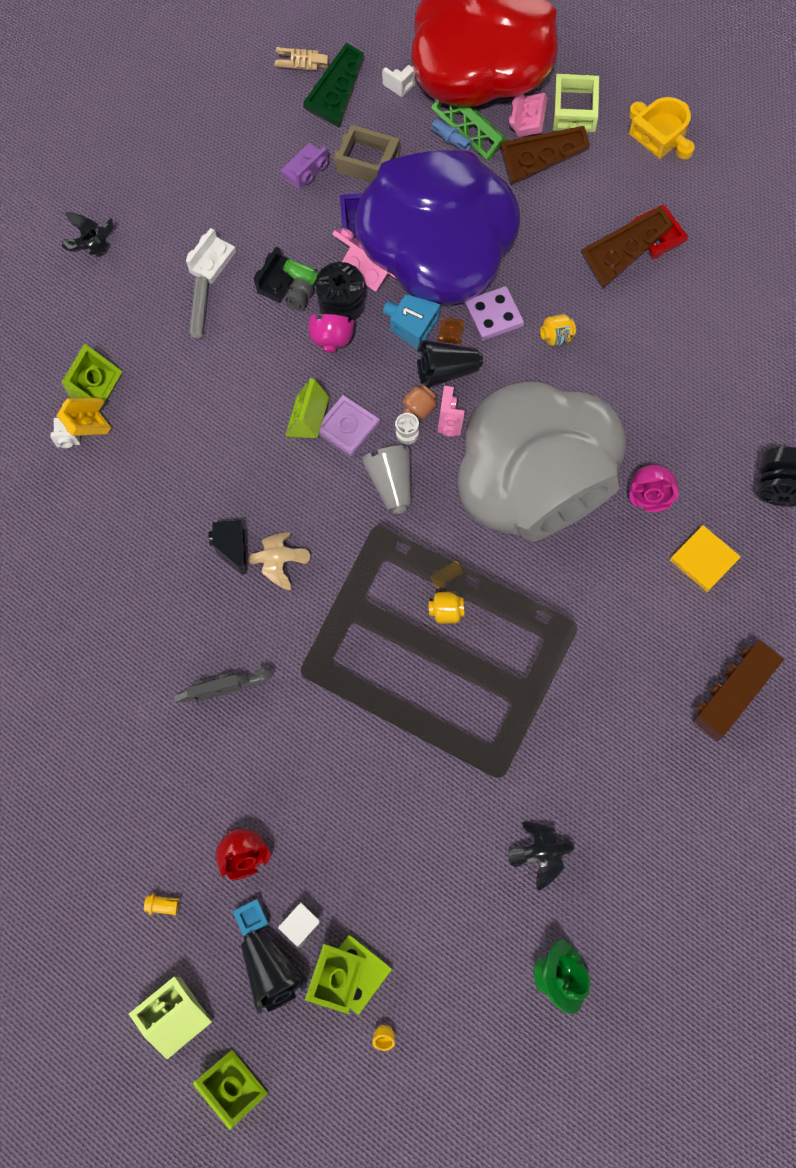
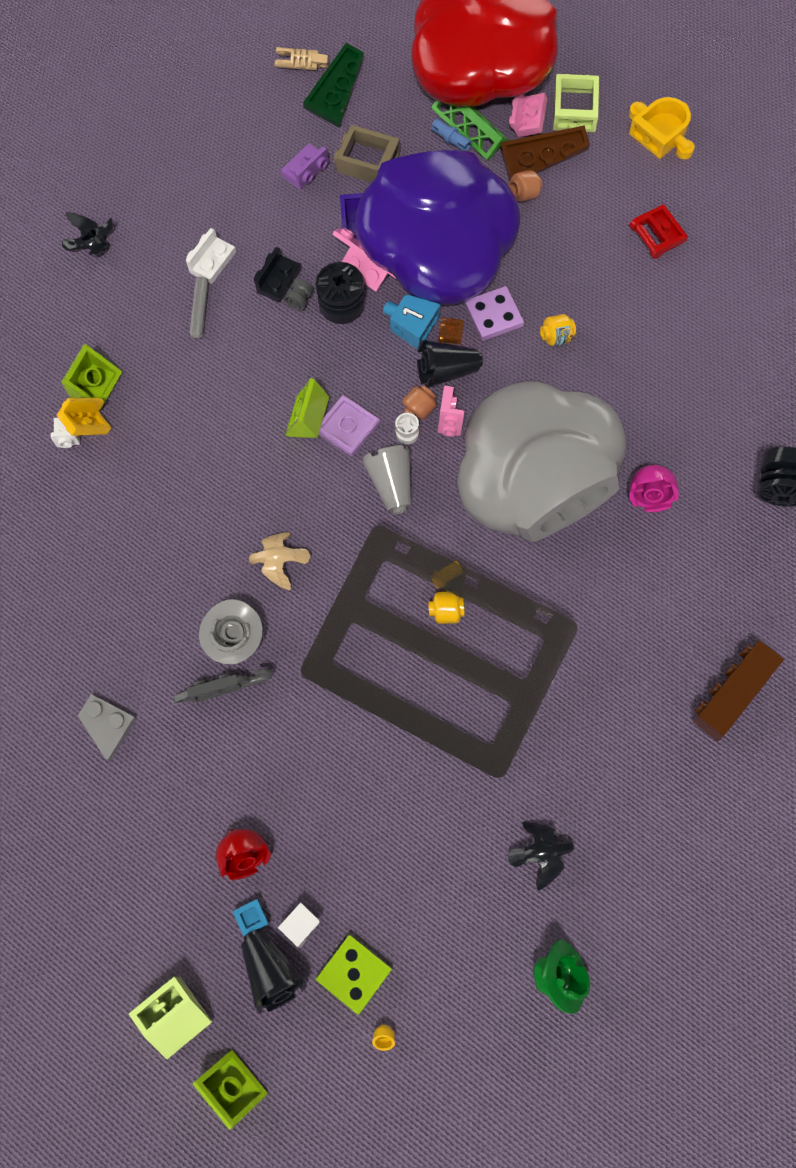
(105, 725): none -> light grey wing
(161, 905): yellow pin -> none
(229, 543): black slope -> none
(230, 632): none -> light grey hat
(300, 271): bright green cone -> none
(330, 331): dark pink cylinder -> none
(335, 979): lime slope -> none
(399, 81): white panel -> none
(525, 185): none -> nougat head
(622, 247): reddish brown wing -> none
(705, 558): yellow tile -> none

